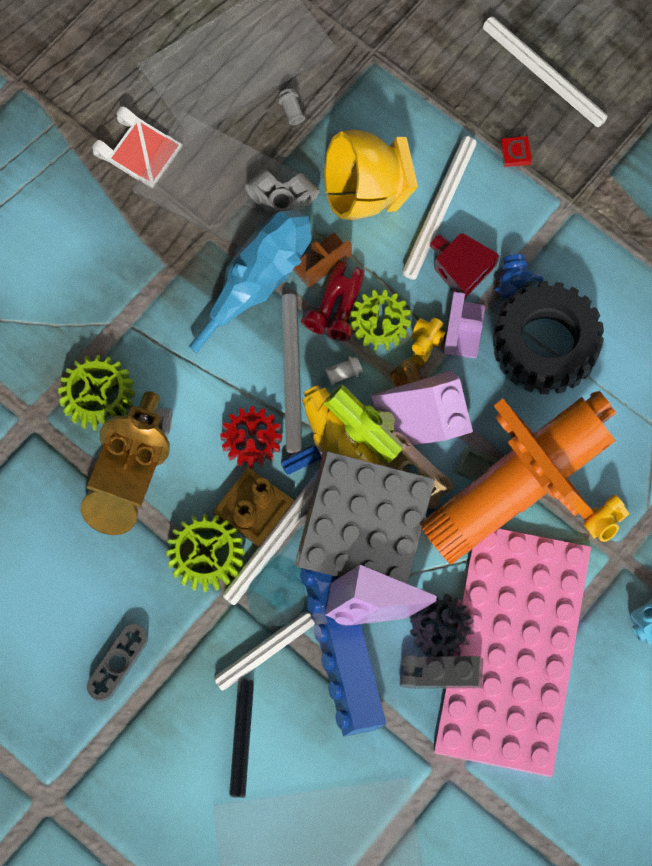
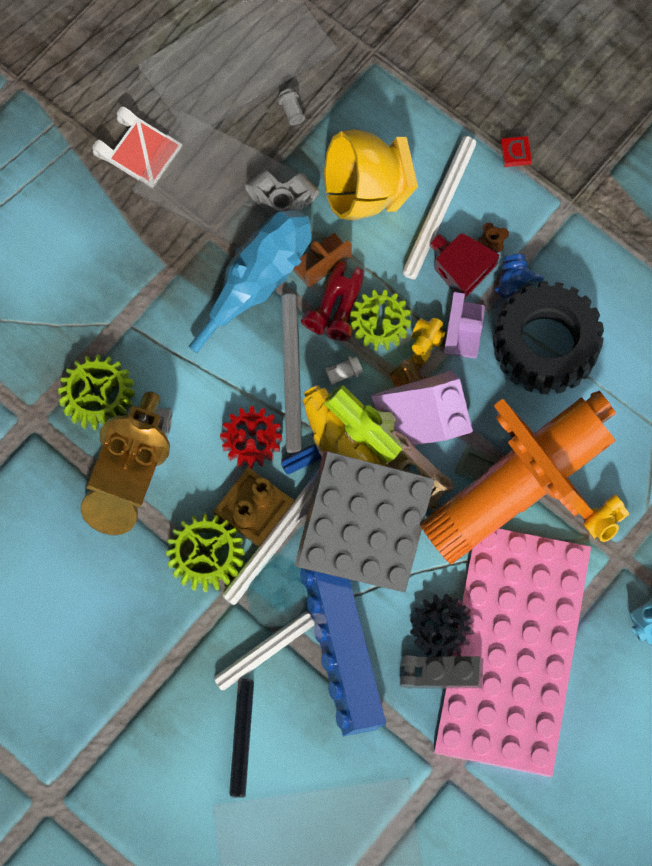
(135, 648): dark grey beam -> none
(373, 597): lavender slope -> none
(500, 234): none -> reddish brown plate
(545, 71): white axle -> none

